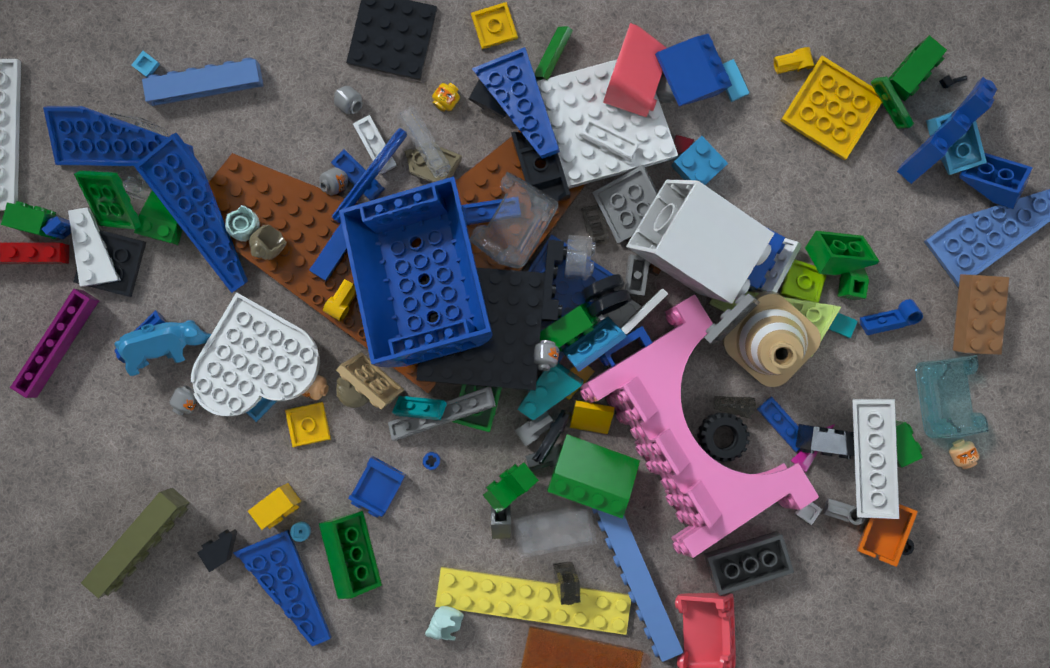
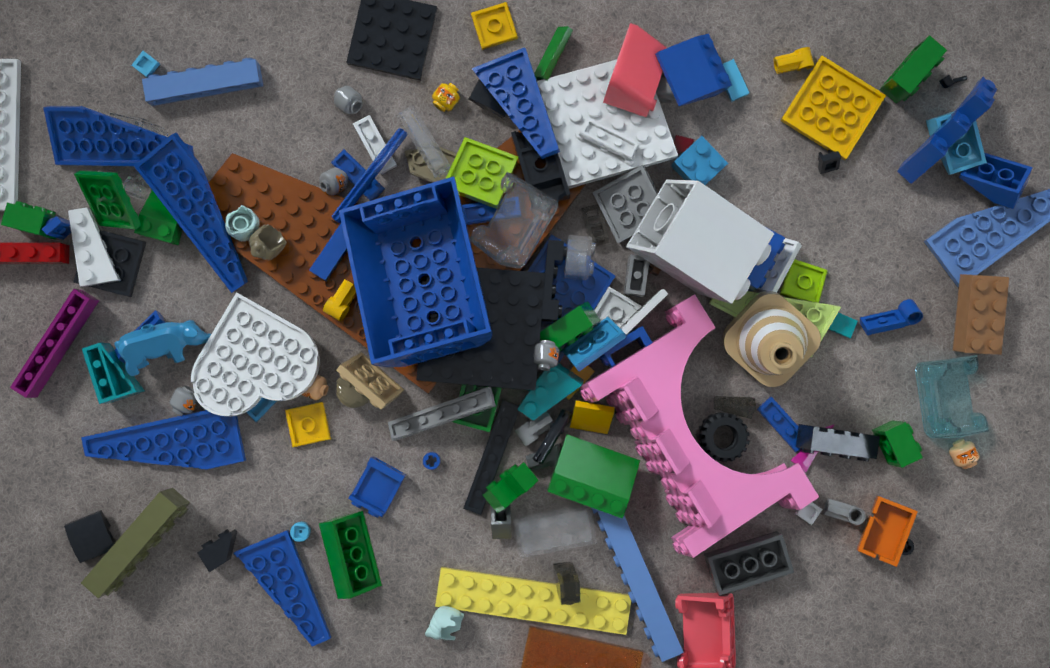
(90, 536): none -> black slope
(109, 374): none -> teal wedge
(186, 441): none -> blue wing
(272, 508): yellow brick -> none
(419, 407): teal tile -> none
(480, 171): none -> lime plate
(492, 456): none -> black tile
(606, 295): black wheel -> none
(731, 318): light grey plate -> none
(829, 161): none -> black tile
(839, 252): green slope -> none
(854, 285): green slope -> none
(876, 458): white plate -> none
(892, 102): green tile -> none

